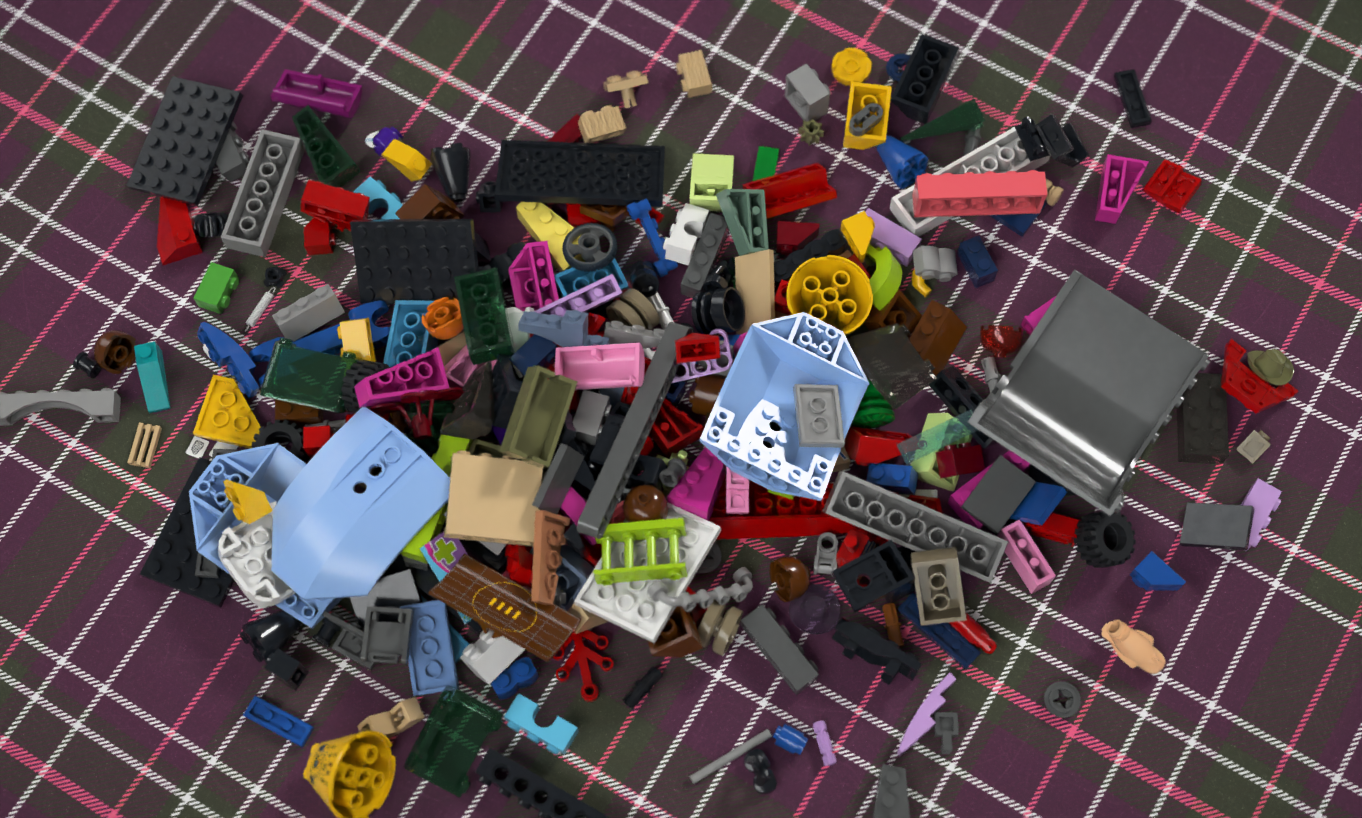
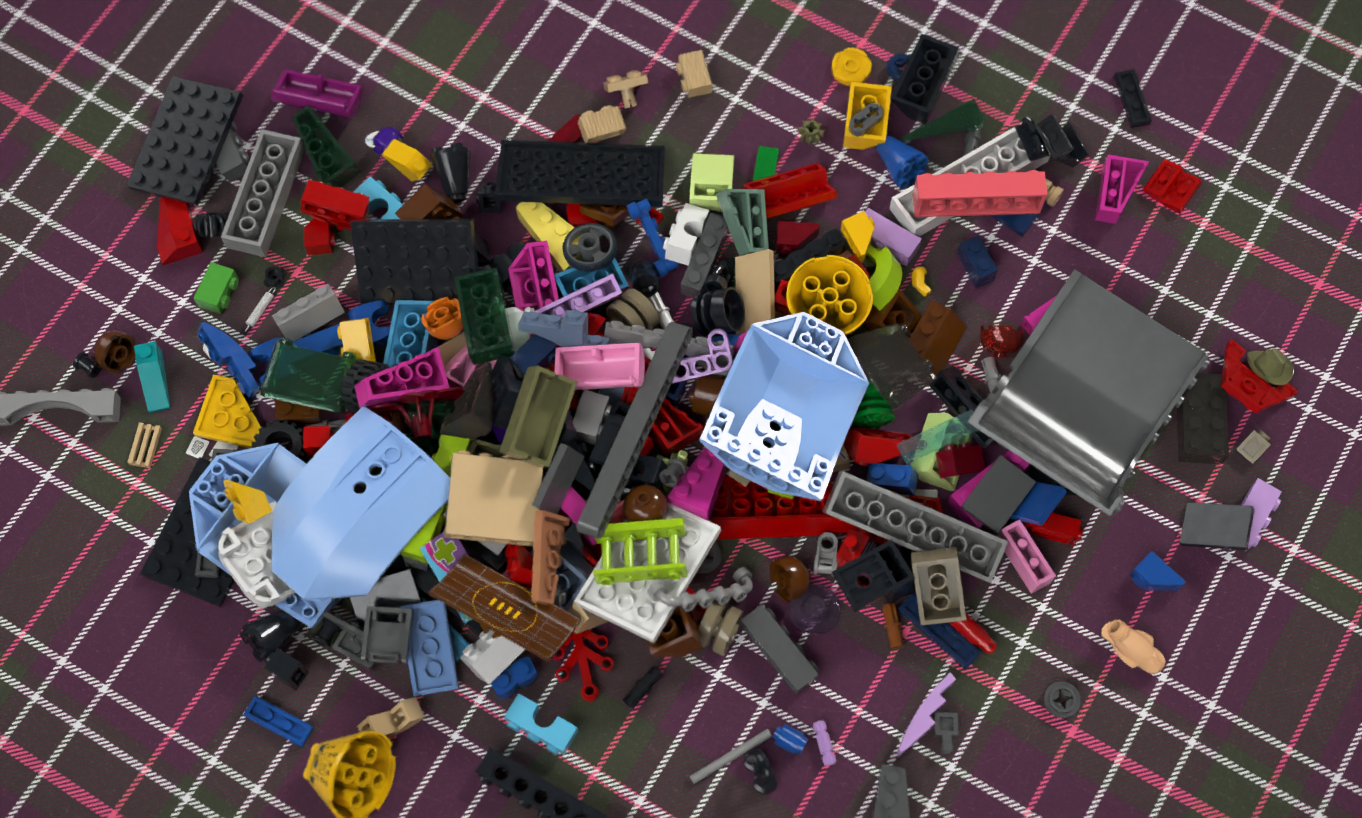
(452, 740): clear green windscreen -> none
(697, 348): red slope -> none
(736, 493): bright pink slope -> none
(807, 93): light grey brick -> none
(818, 416): light grey tile -> none
(875, 650): black piece -> none
(935, 263): light grey brick -> none
(1091, 541): black tyre -> none

